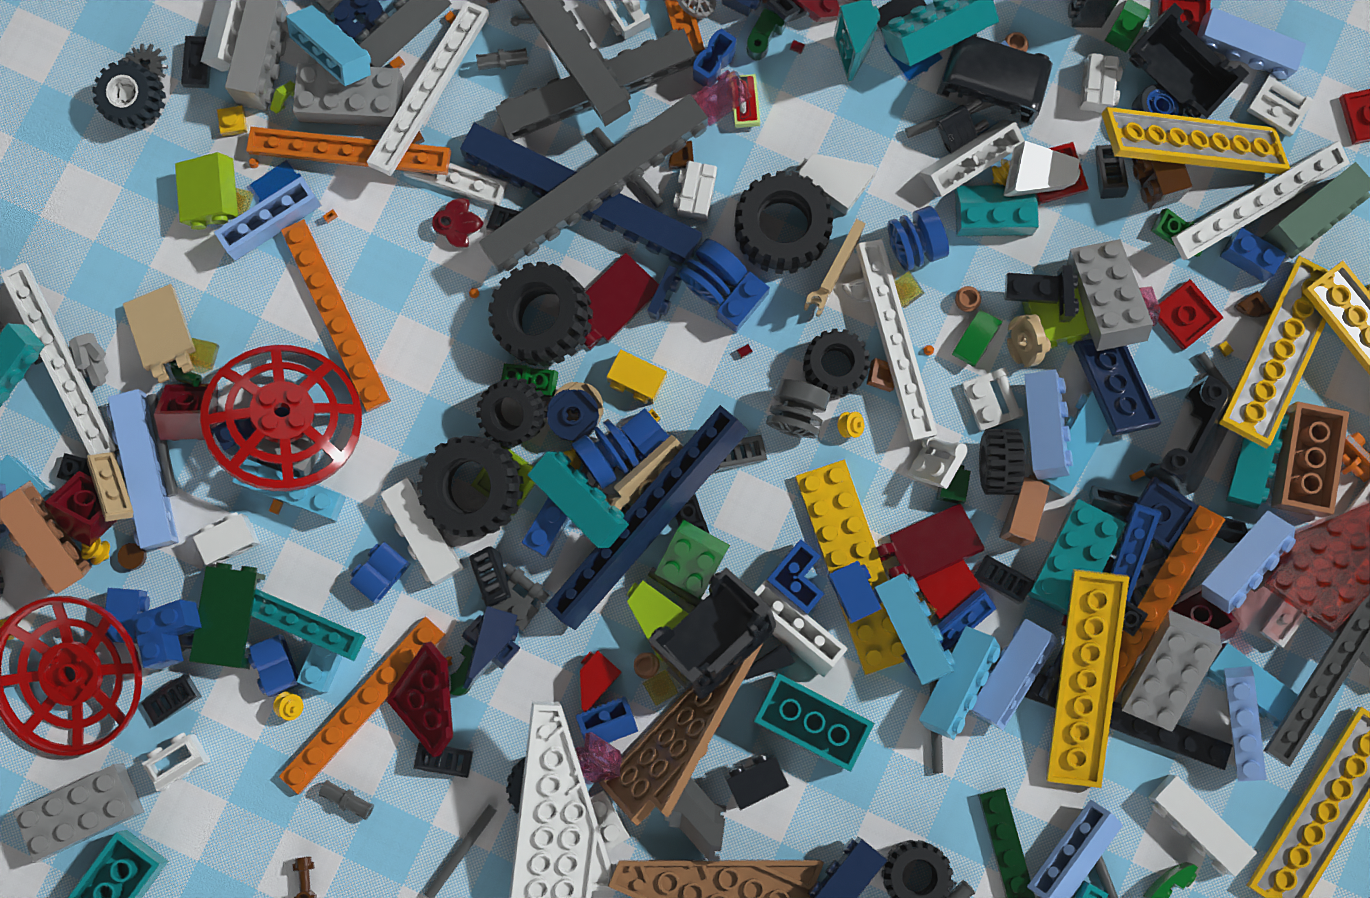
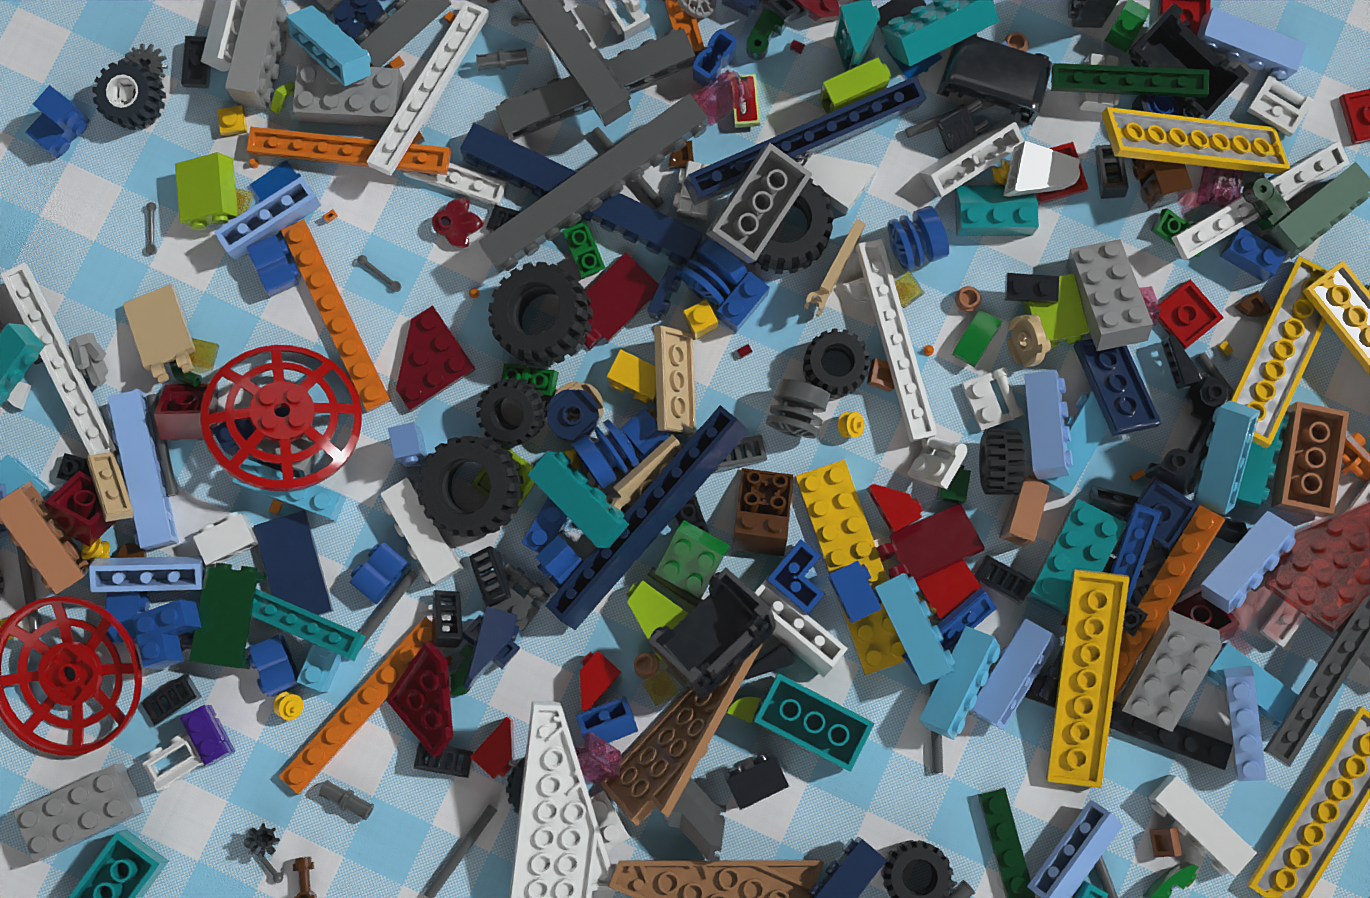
(19, 395): none -> white tile
(28, 588): none -> dark grey bar
(58, 122): none -> blue brick
(146, 574): none -> light blue brick
(151, 248): none -> dark grey hinge
(207, 735): none -> dark purple brick
(256, 845): none -> black gear
(273, 266): none -> blue brick
(277, 876): none -> dark grey hinge
(293, 562): none -> dark blue tile
(388, 605): none -> dark grey bar
(395, 285): none -> dark grey hinge
(408, 445): none -> medium blue brick
(430, 360): none -> dark red plate
(446, 635): none -> black slope
(497, 750): none -> red slope
(559, 561): none -> blue brick
(583, 249): none -> green slope
(675, 381): none -> tan tile
(700, 319): none -> yellow brick
(744, 708): none -> lime tile
(759, 203): none -> light grey brick
(763, 512): none -> reddish brown slope
(809, 137): none -> dark blue brick
(854, 85): none -> lime brick
(895, 507): none -> red slope
(1067, 303): black plate -> none
(1130, 80): none -> dark green plate
(1165, 842): none -> dark orange plate
(1180, 364): none -> black slope
(1219, 186): none -> clear pink bracket
(1226, 456): none -> medium azure brick
(1267, 202): none -> dark green leg

